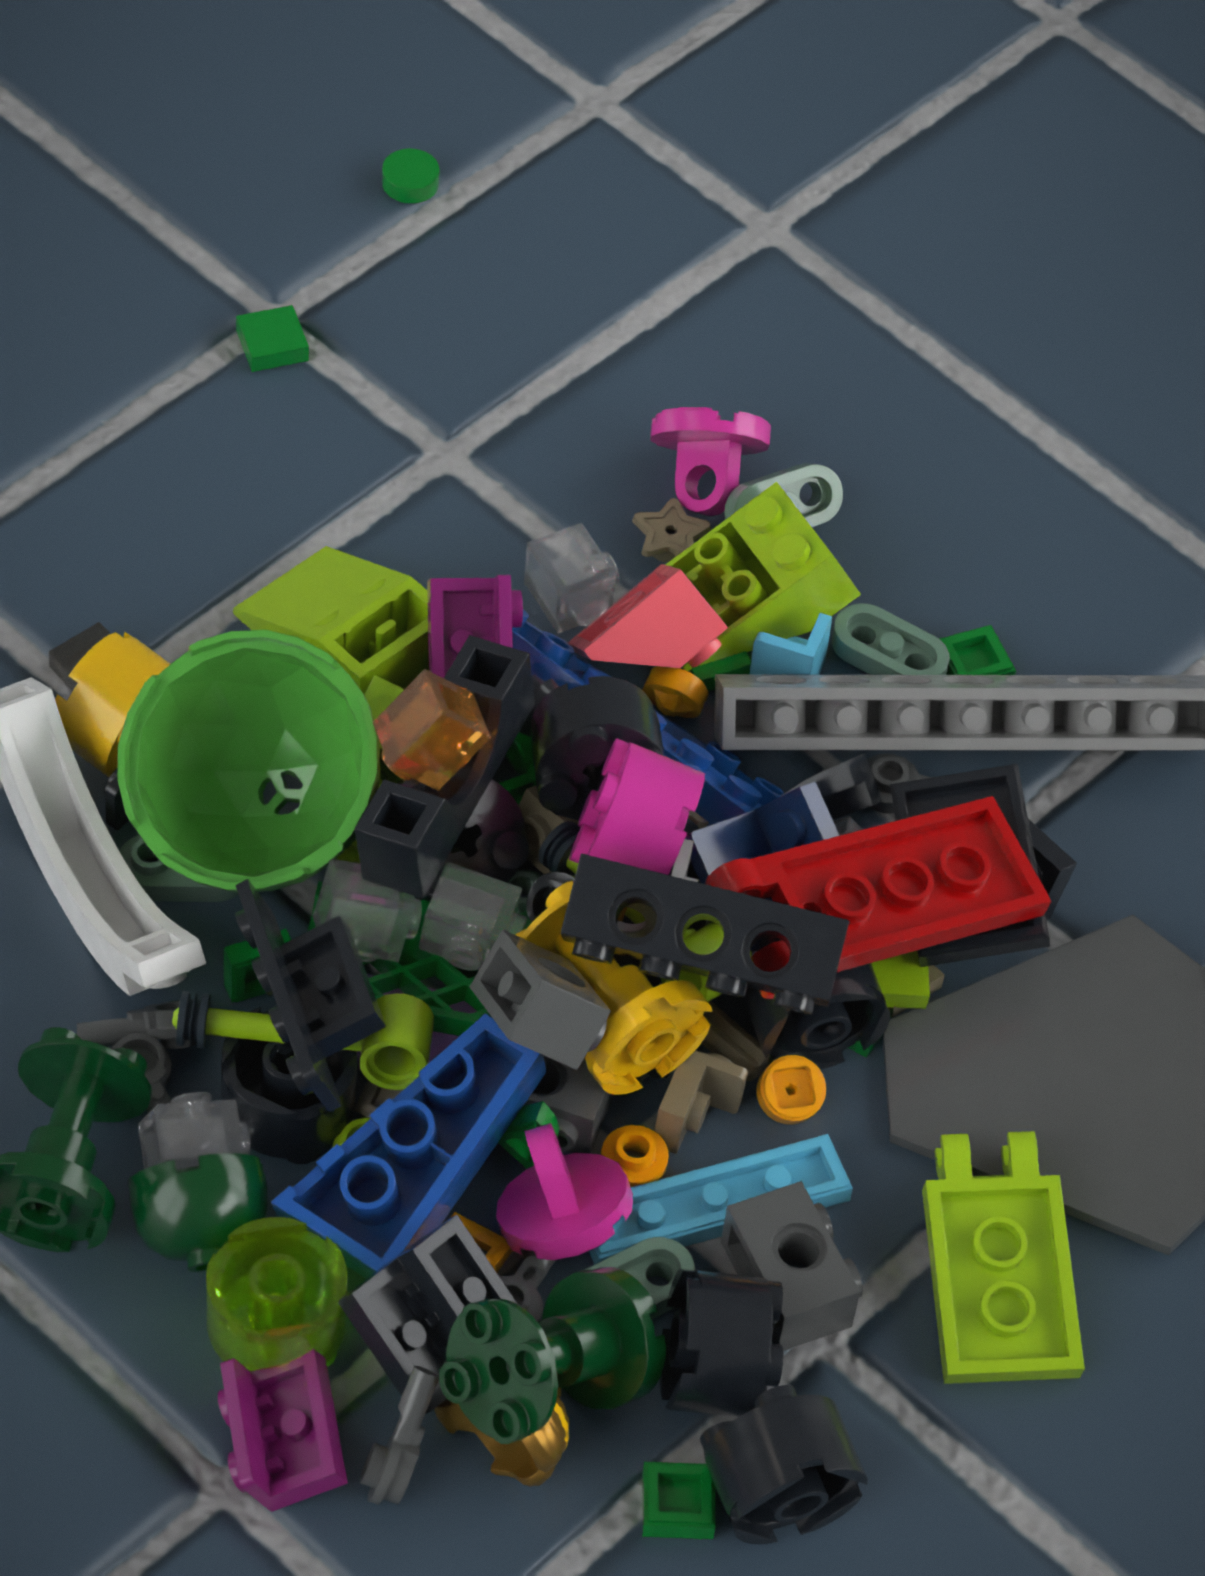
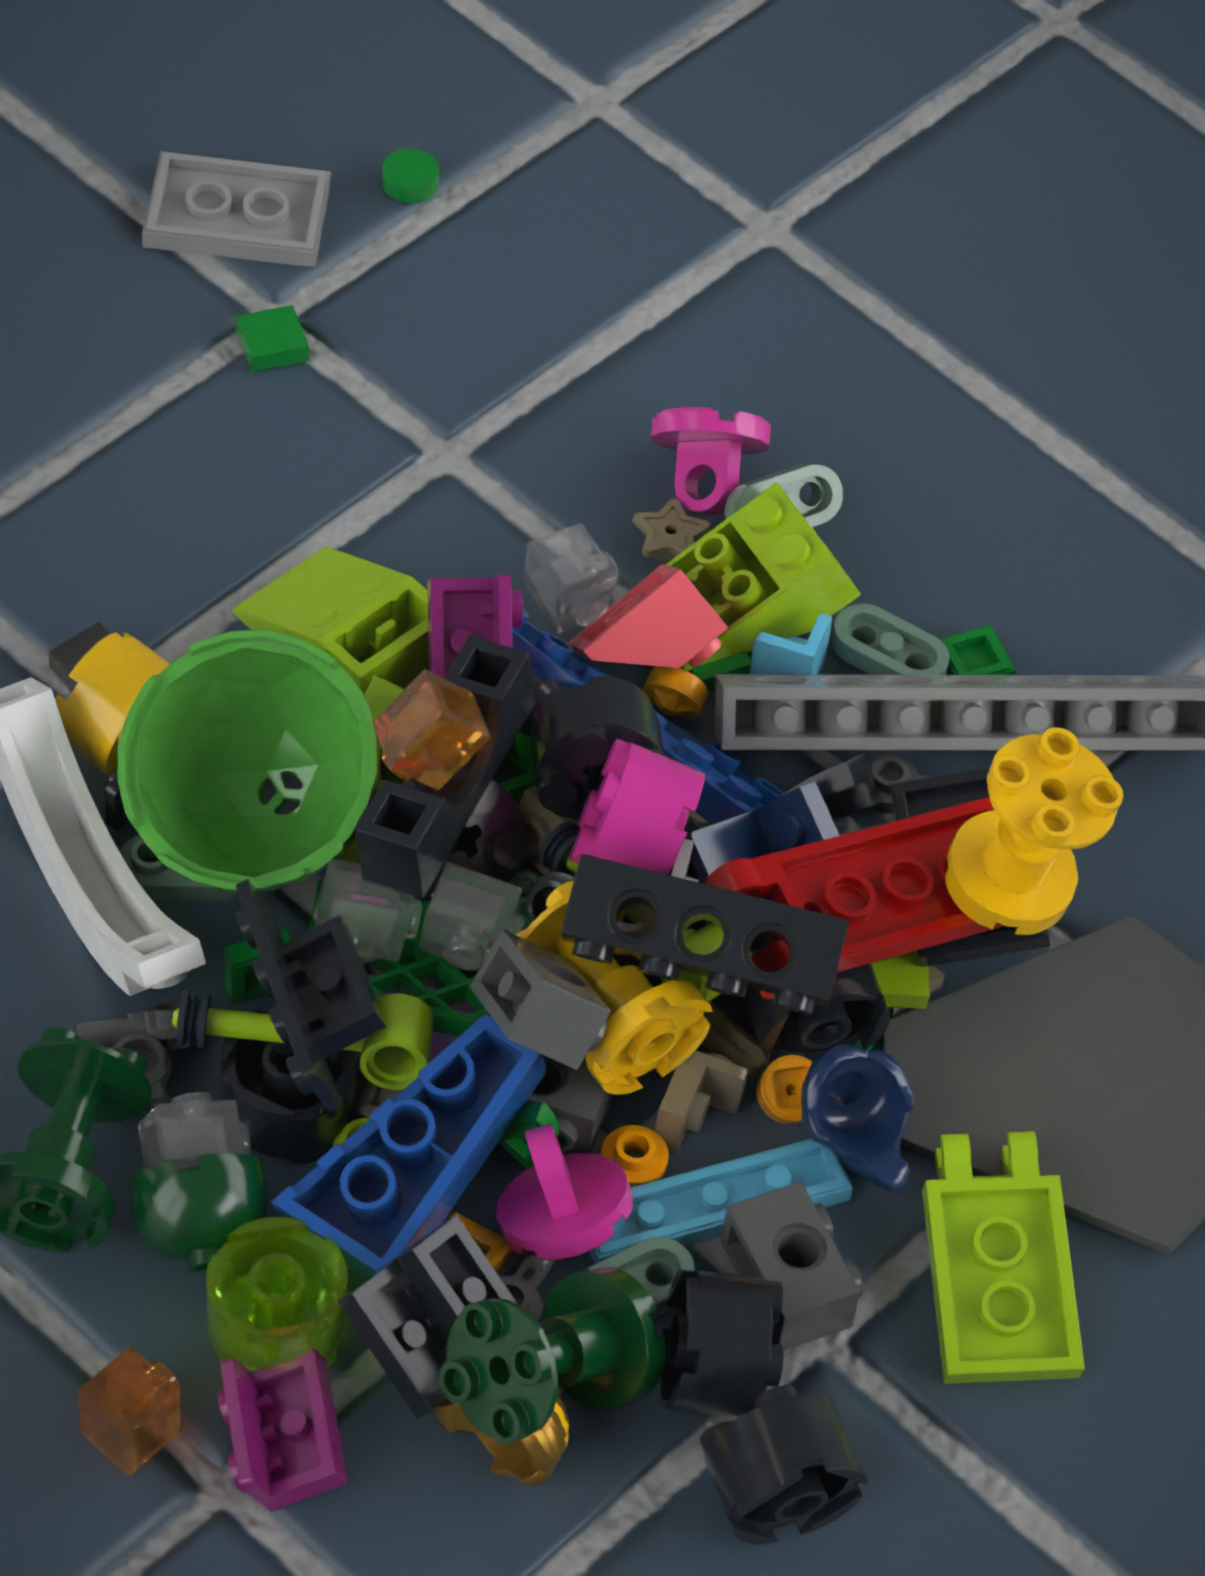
(130, 1409): none -> clear orange brick
(236, 209): none -> light grey tile
(391, 1466): dark grey plate -> none
(677, 1500): green tile -> none
(859, 1111): none -> dark blue hair
(1019, 859): none -> yellow piece

